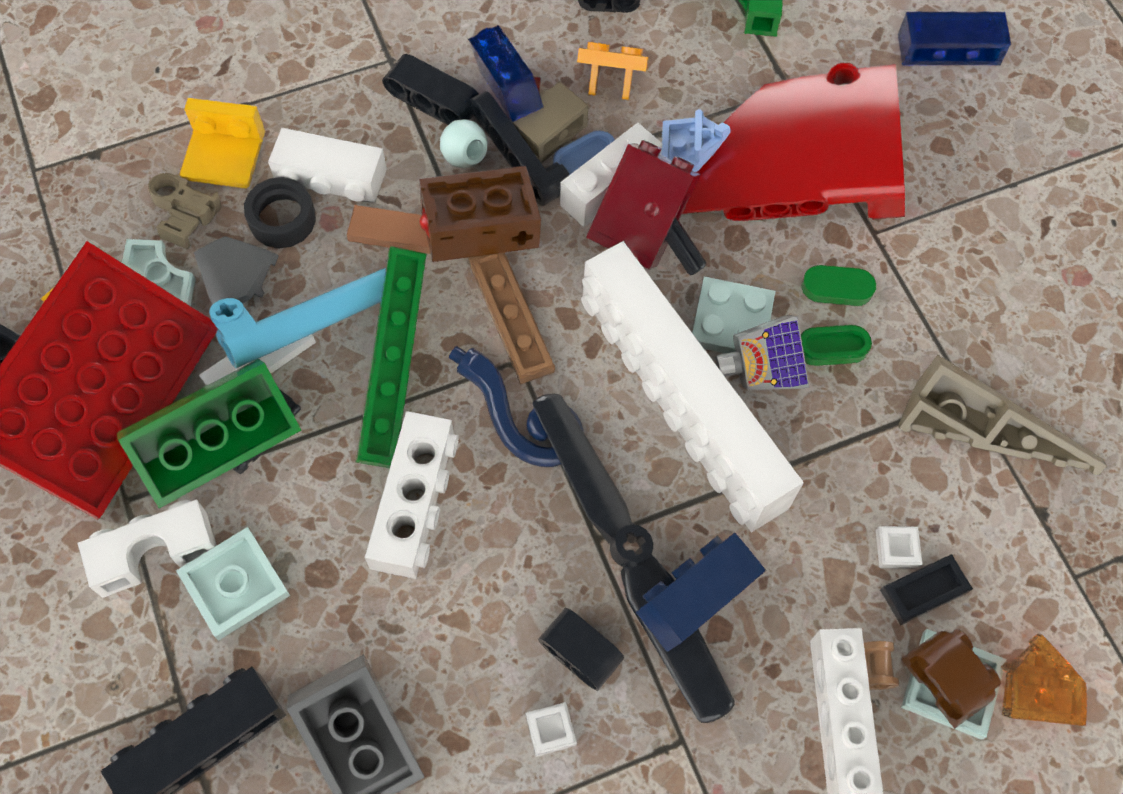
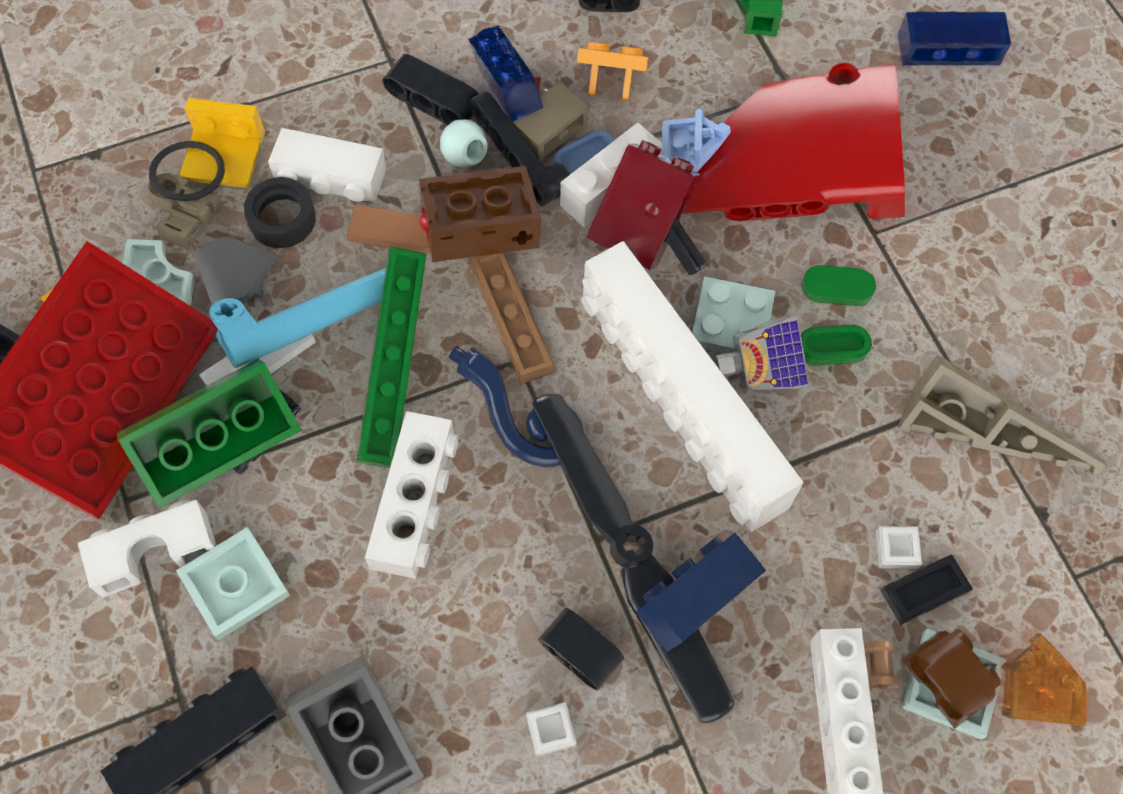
(182, 145): none -> black tyre

